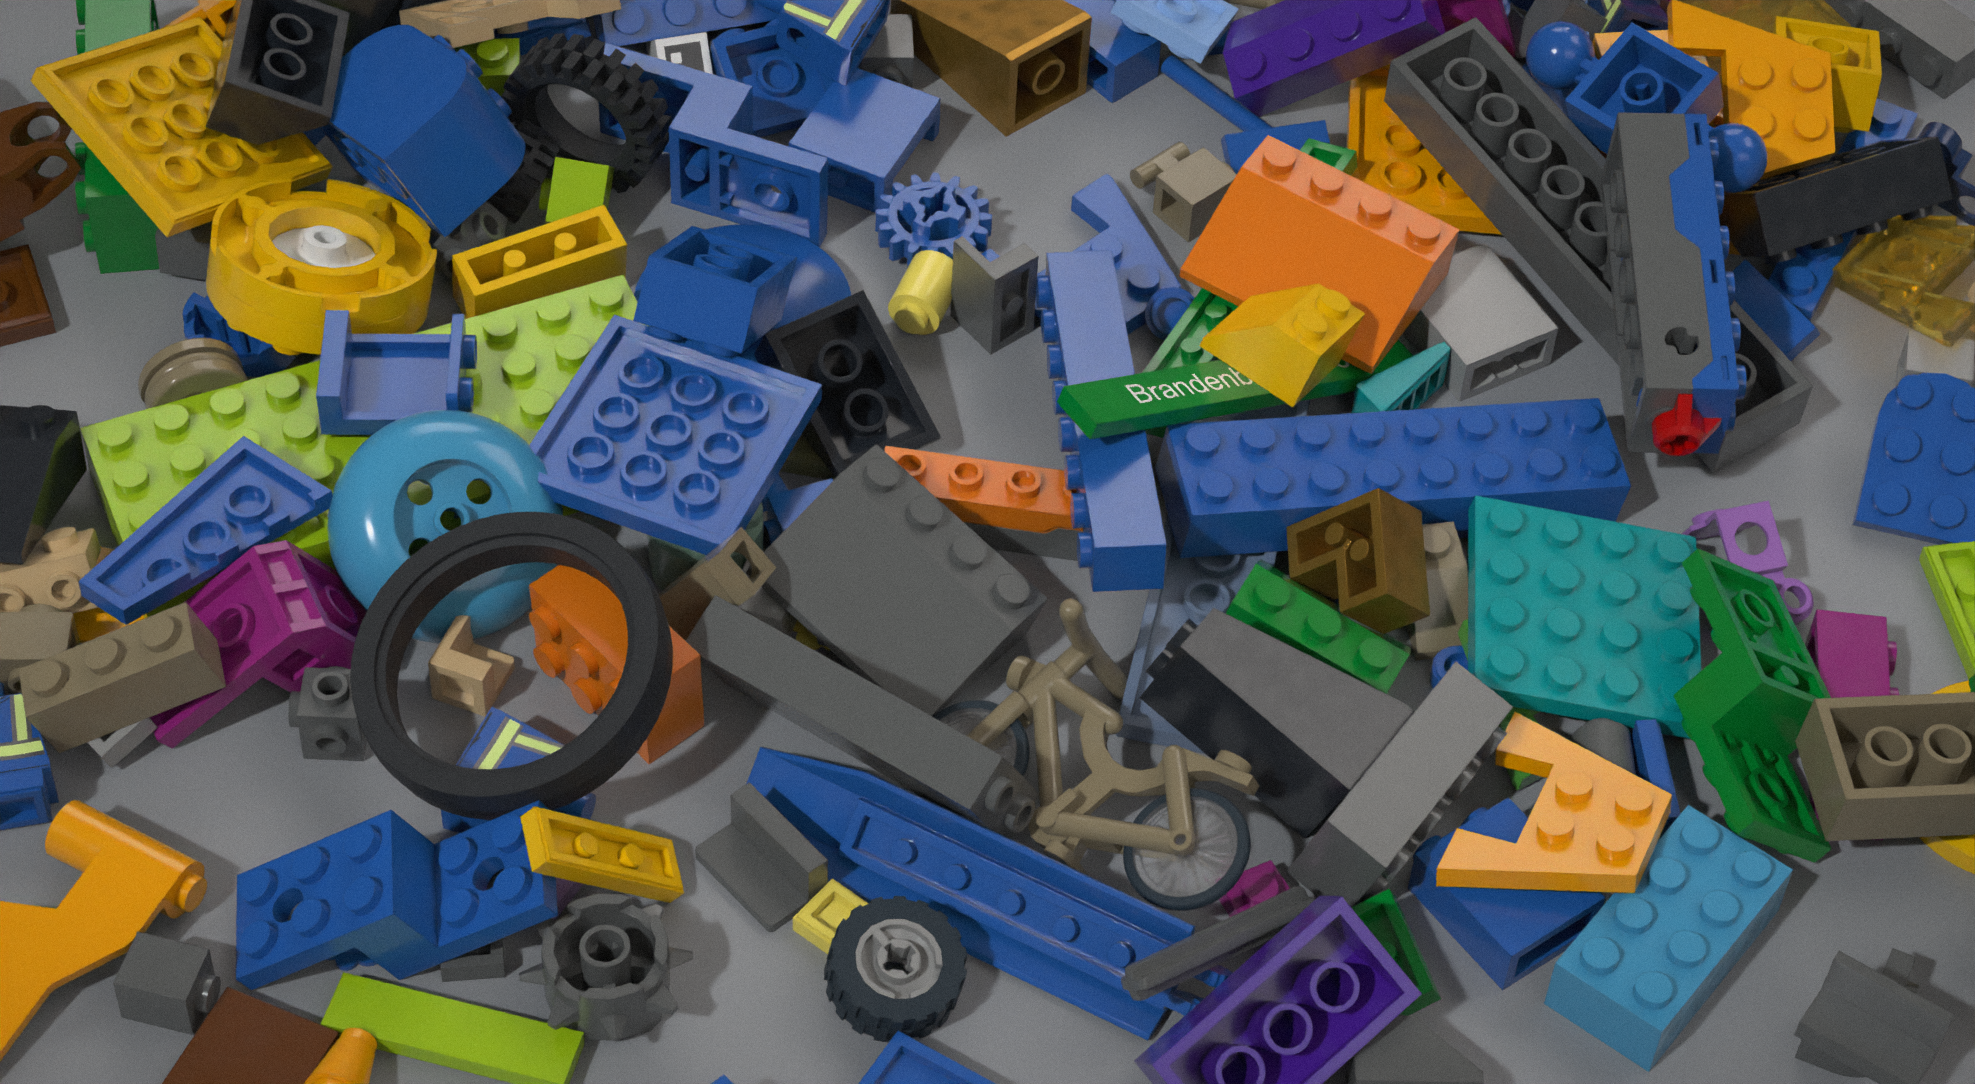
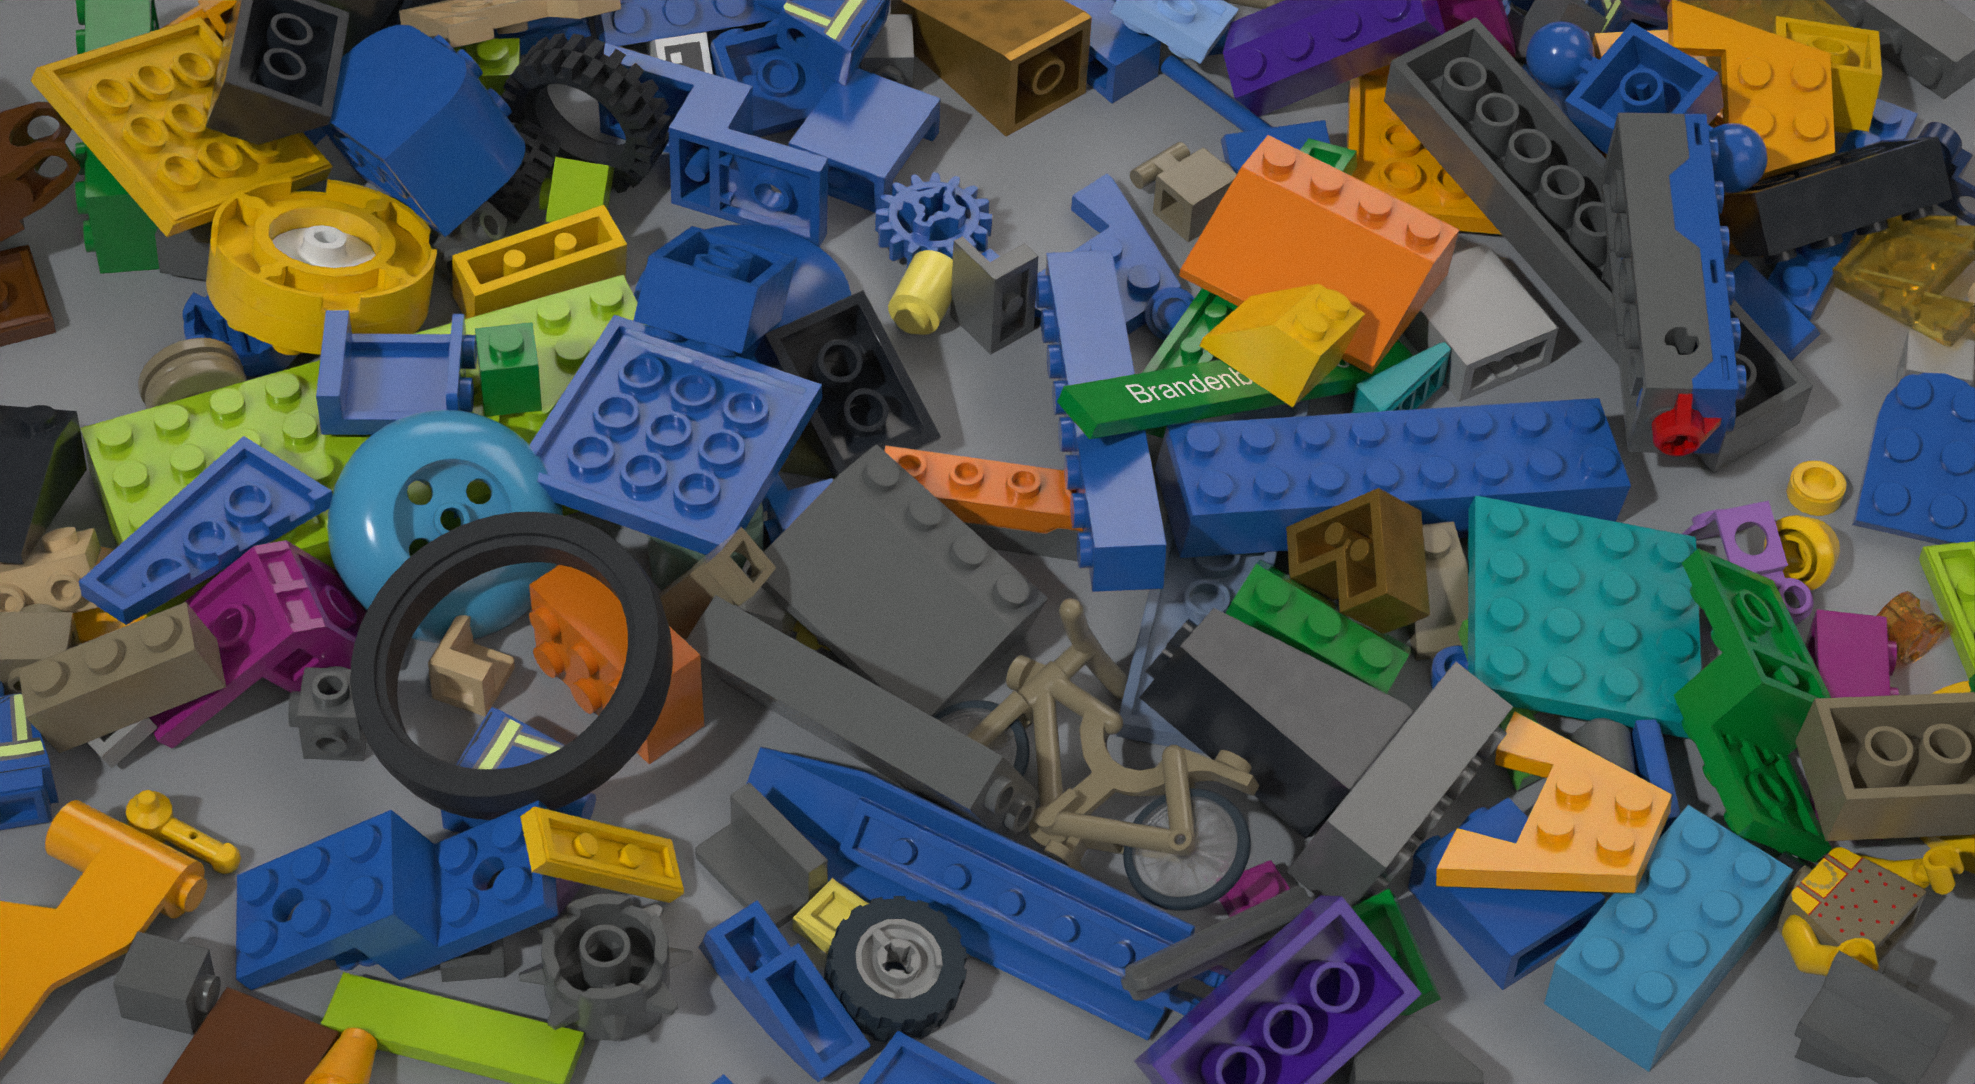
(153, 815): none -> yellow piece
(508, 369): none -> green brick
(783, 992): none -> blue slope
(1809, 549): none -> yellow cone
(1816, 488): none -> yellow tile
(1858, 904): none -> torso
(1911, 627): none -> clear orange wheel

